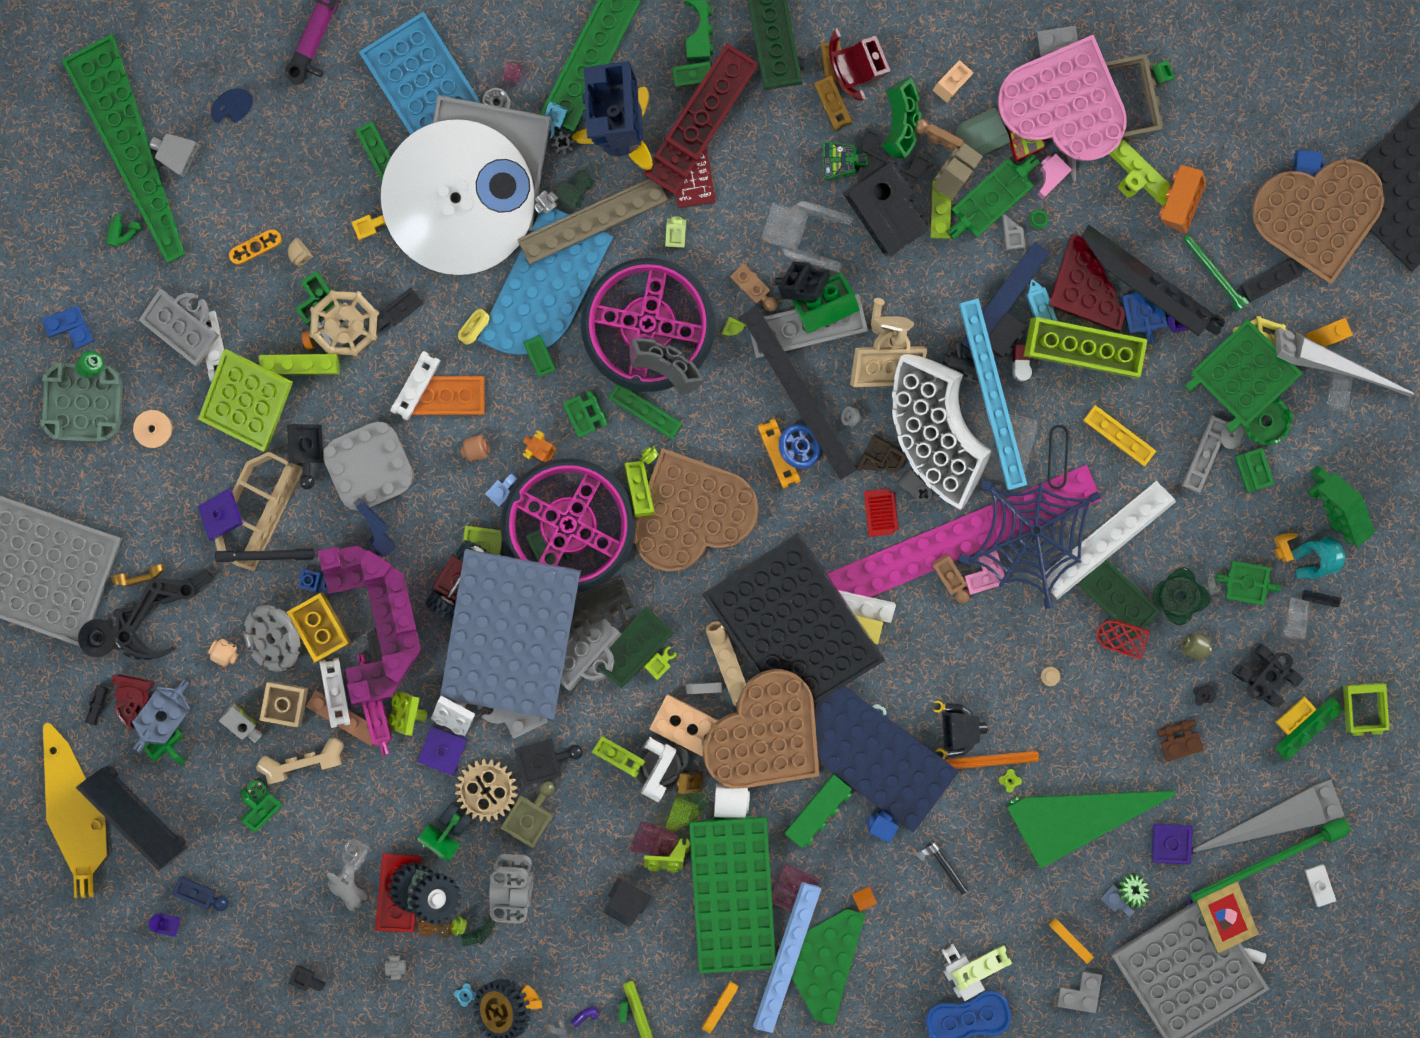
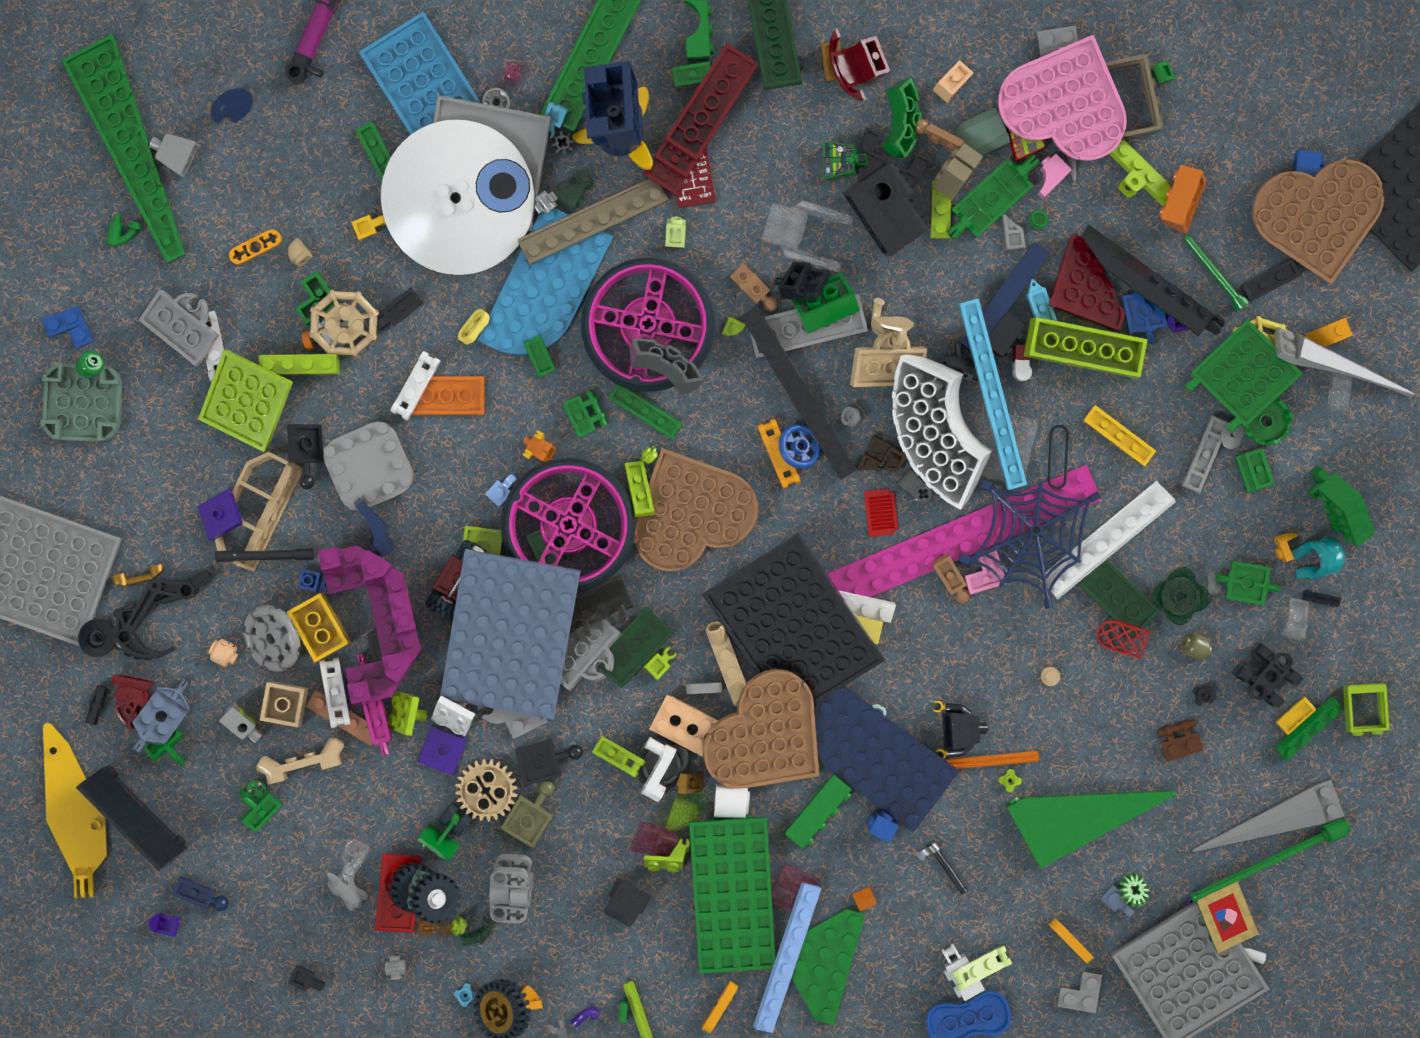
(162, 431): light nougat plate -> none
(475, 448): nougat head -> none
(832, 102): pearl gold plate -> none
(1172, 844): dark purple plate -> none
(1320, 885): white plate -> none

